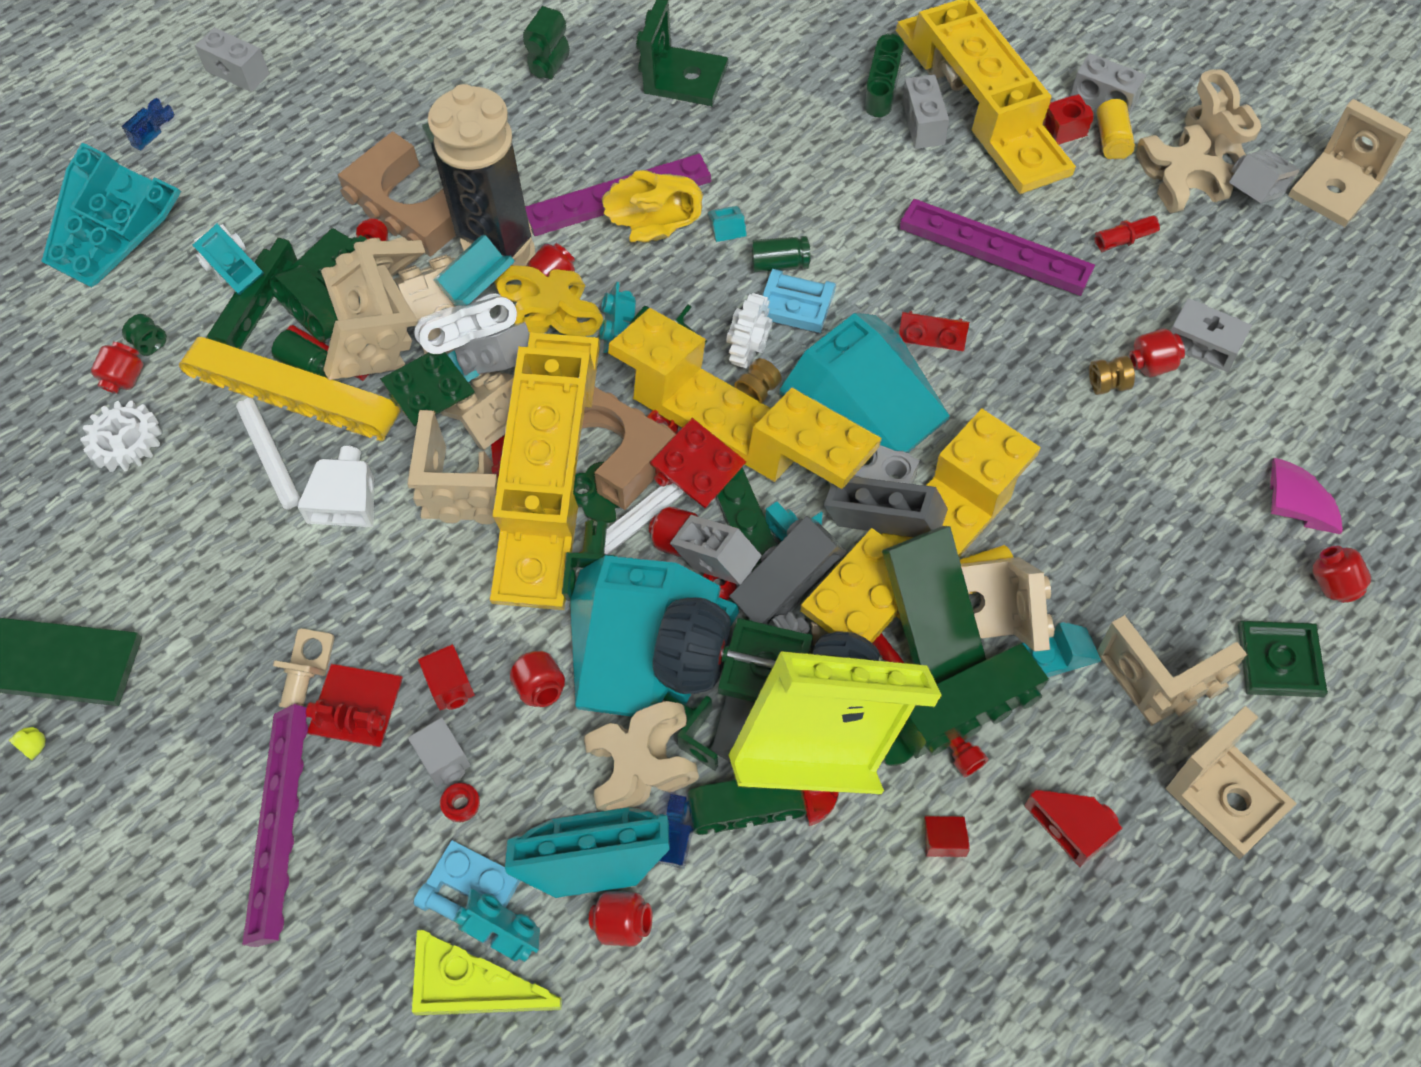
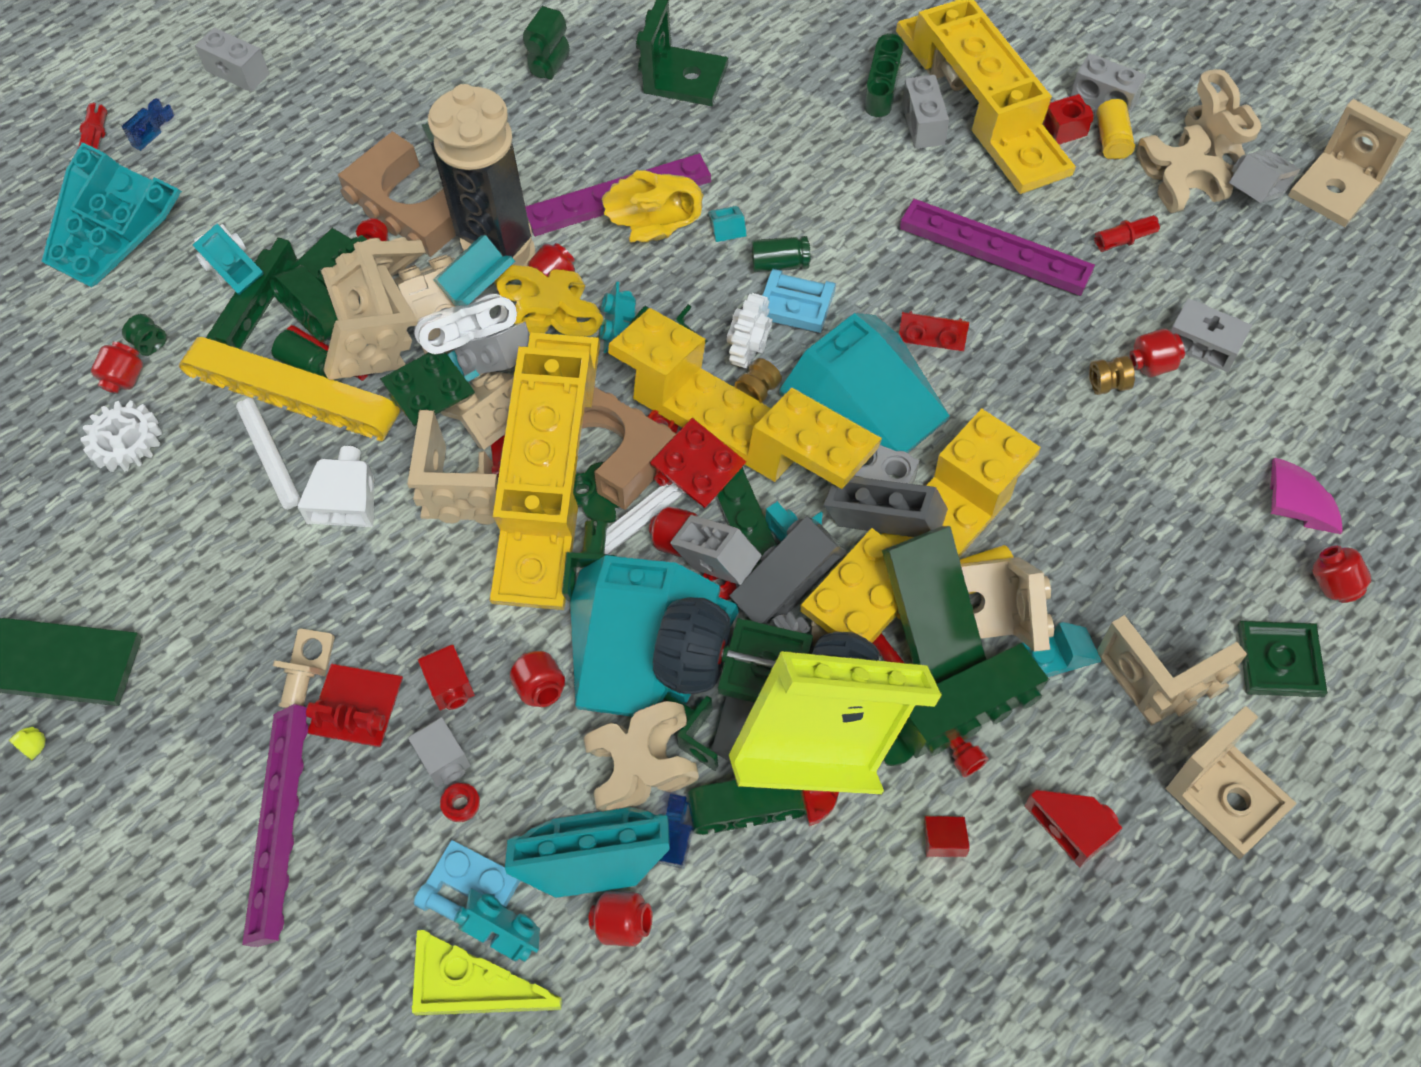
(93, 127): none -> red axle

